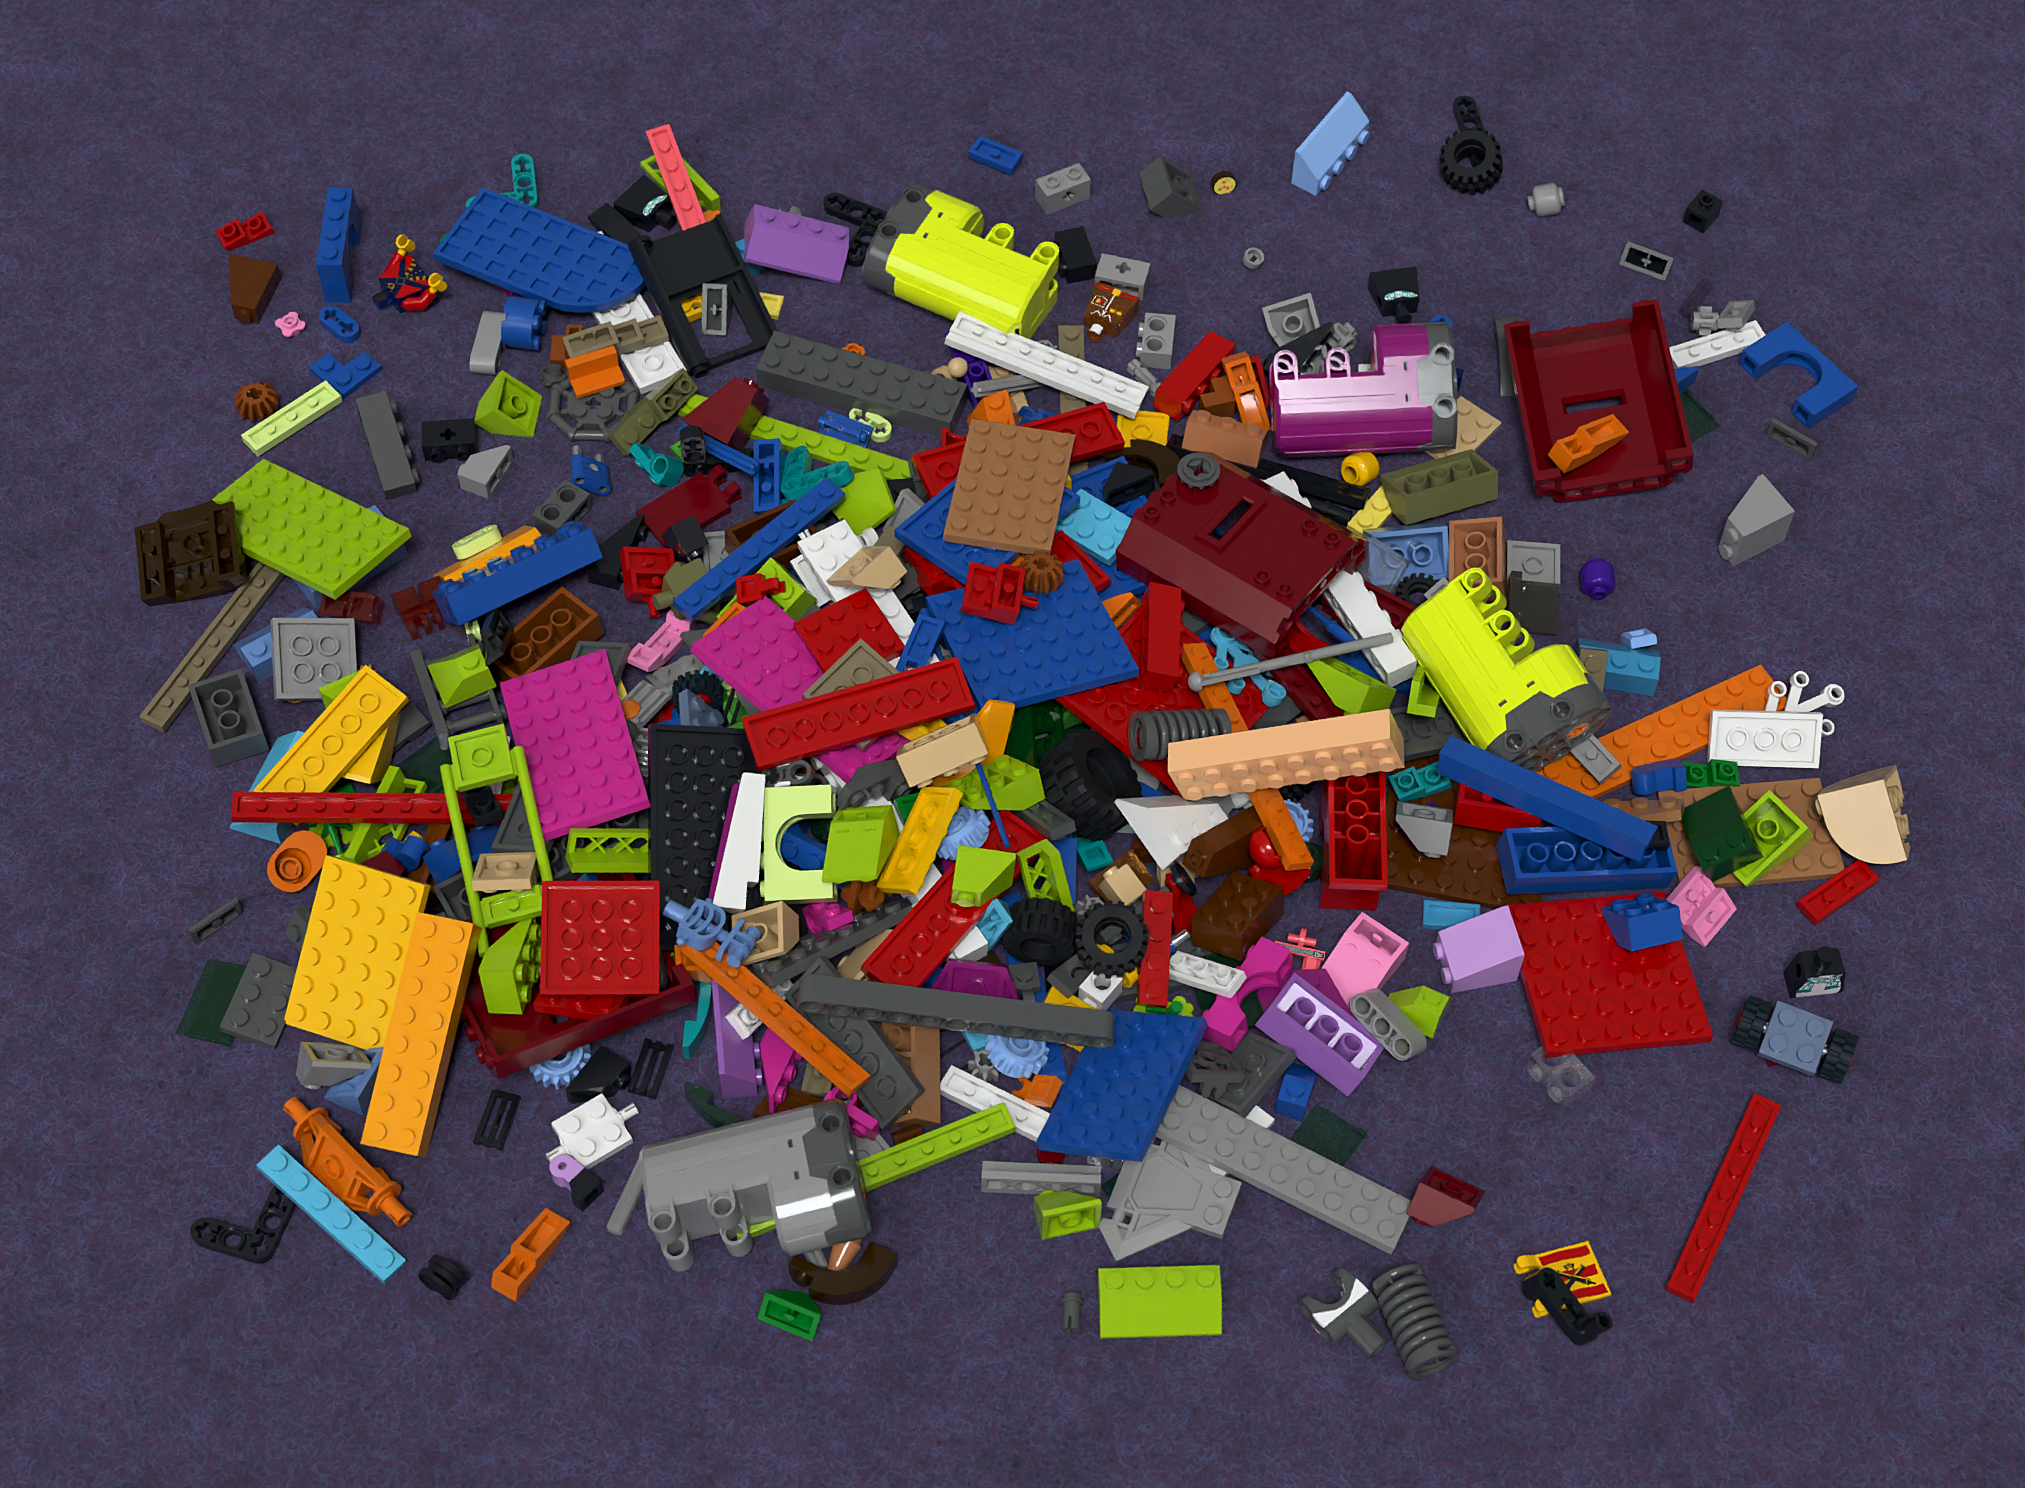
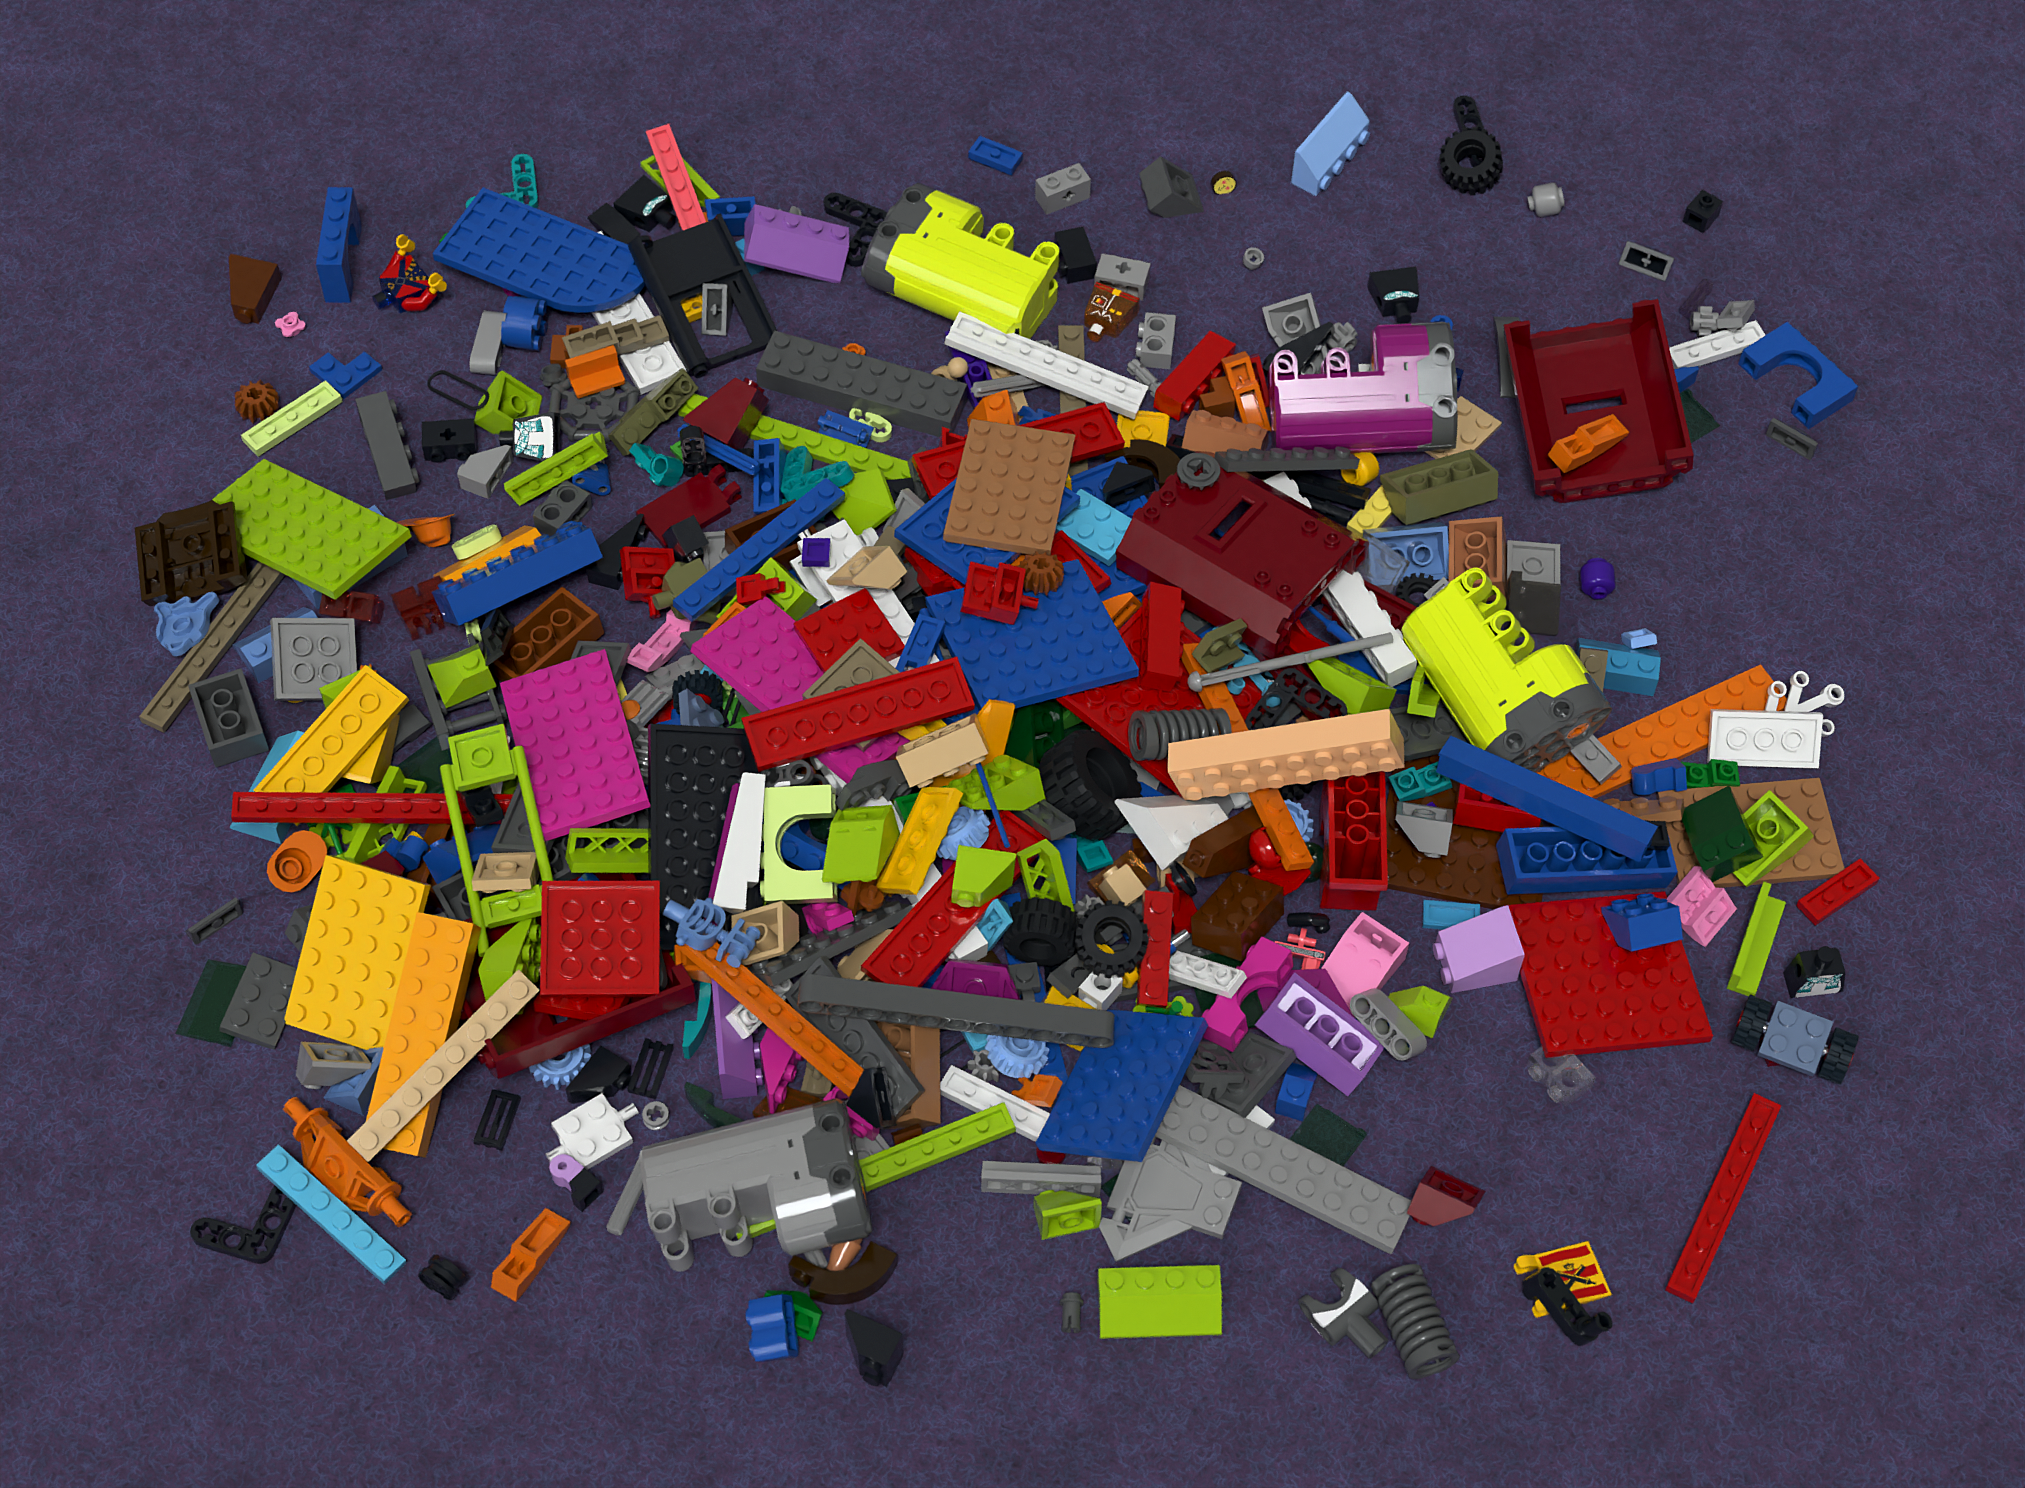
(184, 622): none -> medium blue tile
(240, 234): red slope -> none
(336, 328): blue beam -> none
(430, 530): none -> orange piece
(442, 1066): none -> tan plate
(462, 381): none -> black piece
(534, 436): none -> torso
(557, 468): none -> lime fence
(651, 1108): none -> light grey bush
(732, 210): none -> blue slope
(772, 1328): none -> blue brick
(773, 304): light yellow tile -> none
(816, 552): none -> dark purple plate
(873, 1098): none -> black slope
(874, 1348): none -> black slope
(1220, 646): none -> olive bracket
(1285, 460): none -> dark grey plate
(1288, 694): none -> black beam
(1306, 919): none -> black arm
(1756, 523): light grey slope -> none
(1756, 943): none -> lime fence
(1867, 816): tan brick -> none

